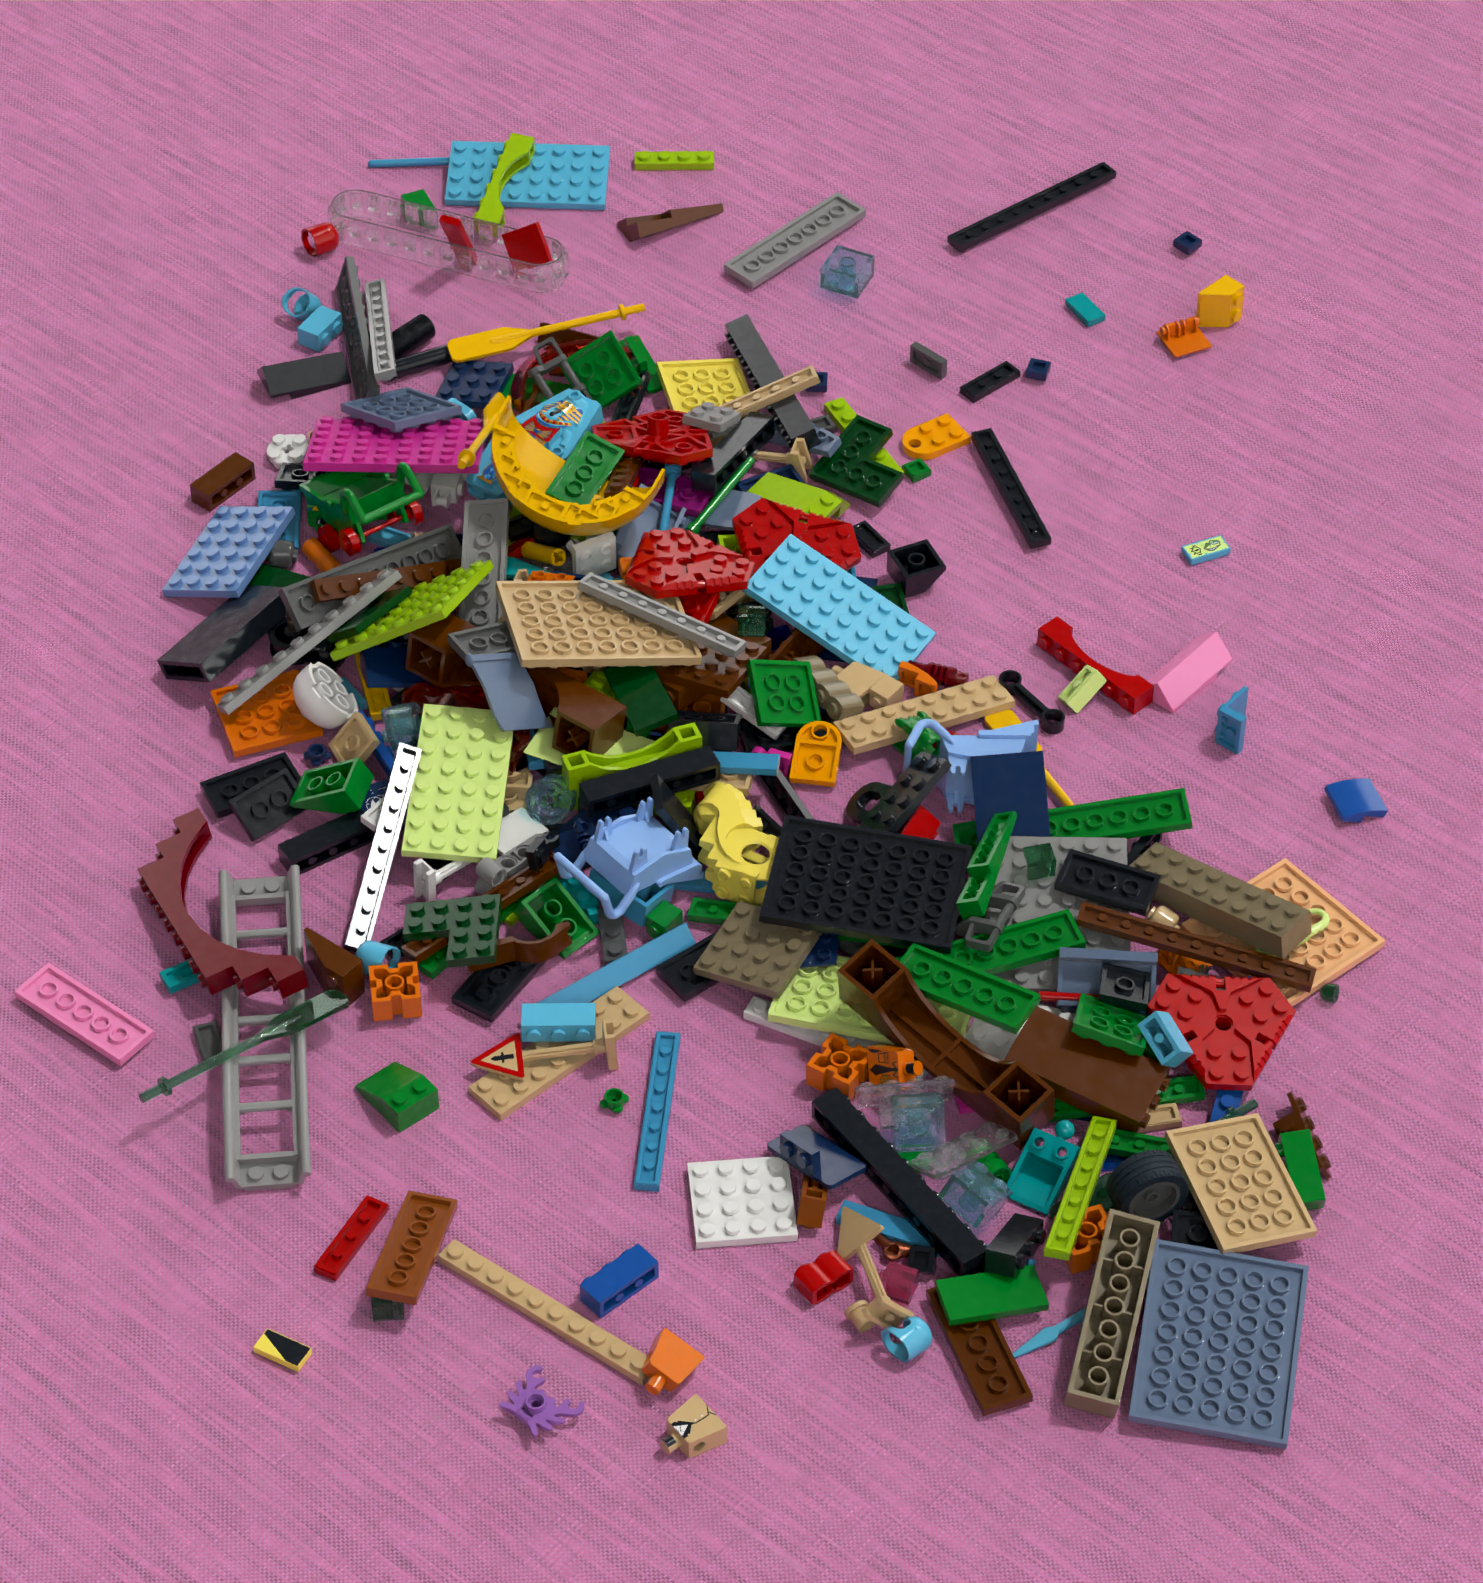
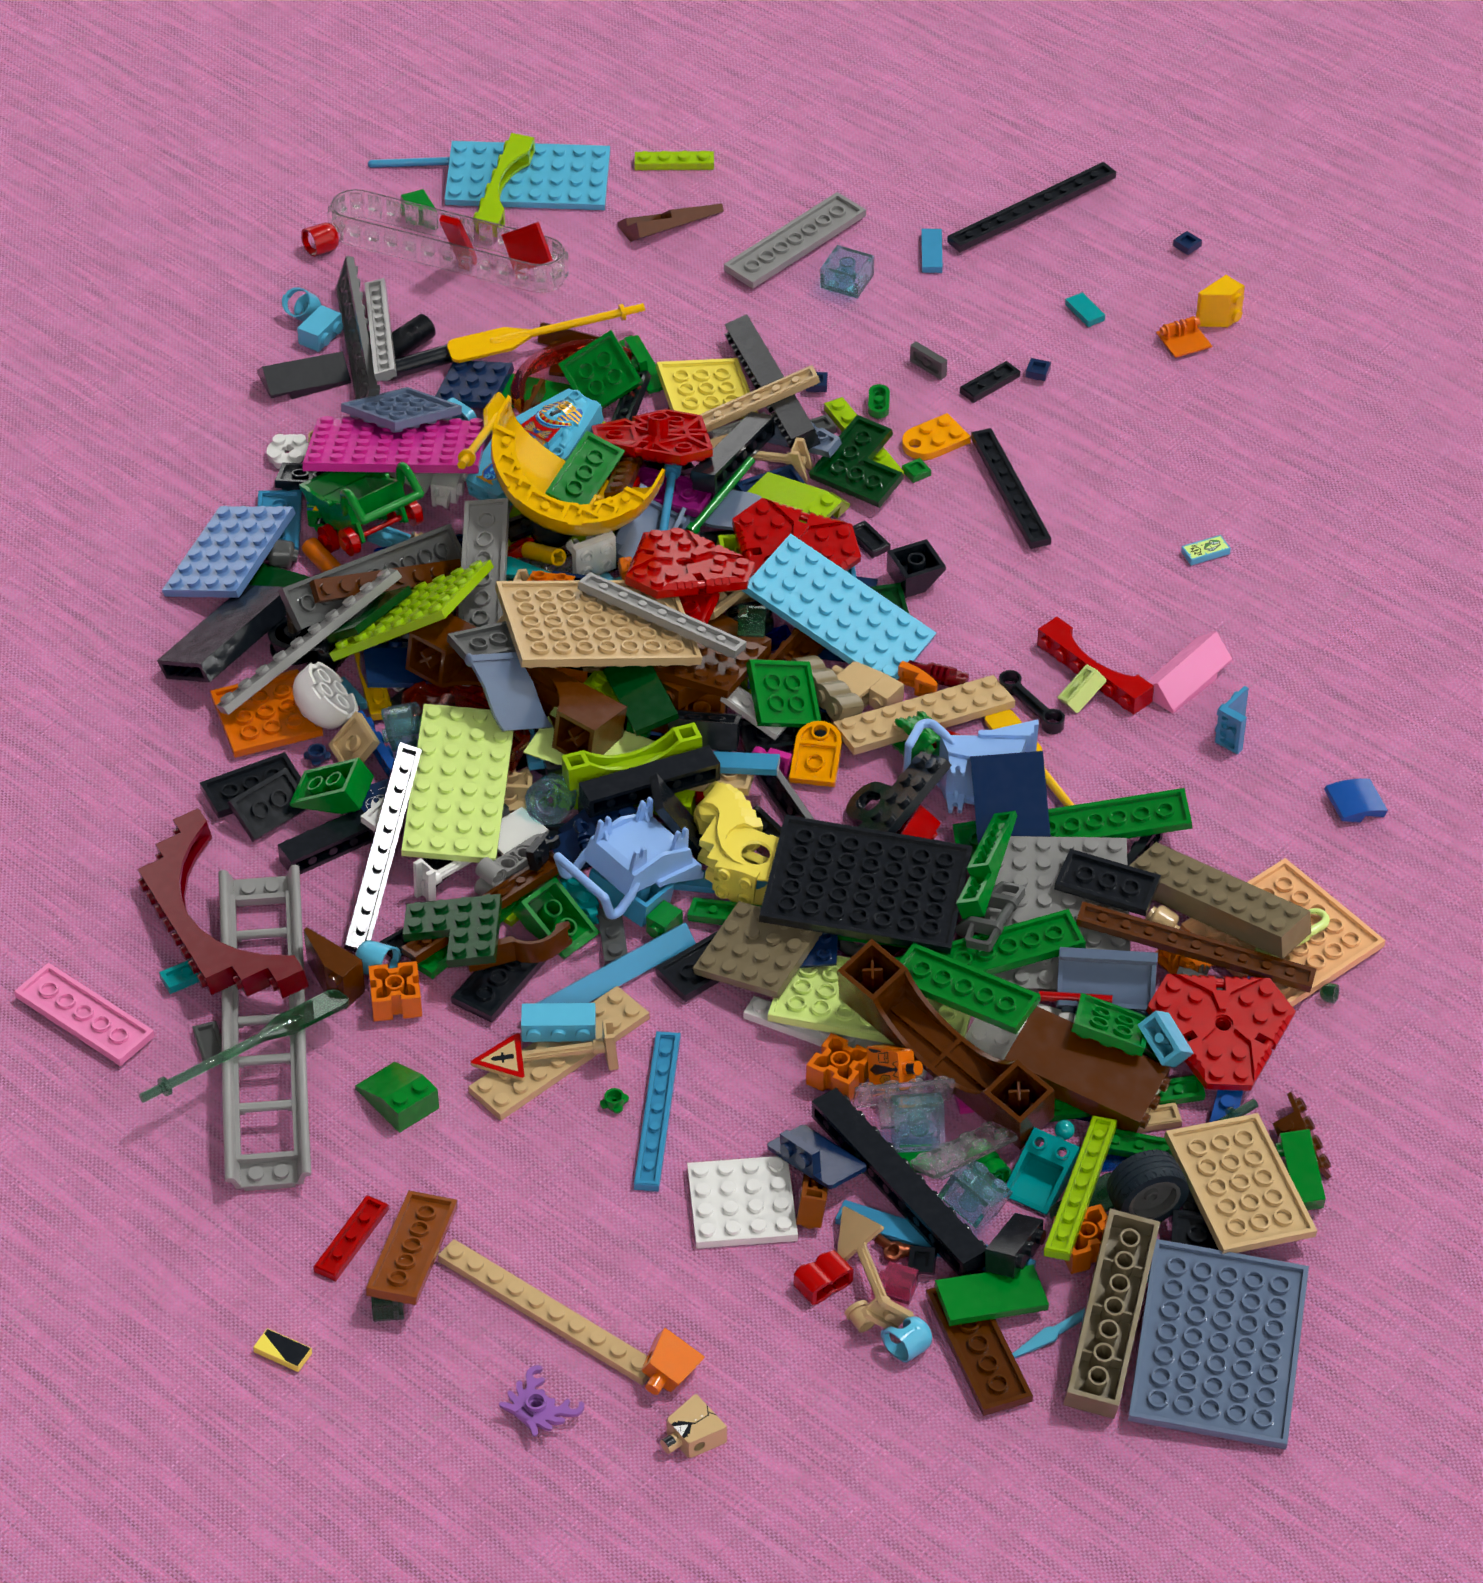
(222, 481): reddish brown brick -> none
(561, 360): dark grey bar -> none
(619, 1280): blue brick -> none
(711, 417): light grey plate -> none
(878, 401): none -> green plate
(931, 250): none -> dark azure tile
(1040, 861): clear green panel -> none
(1124, 987): black plate -> none

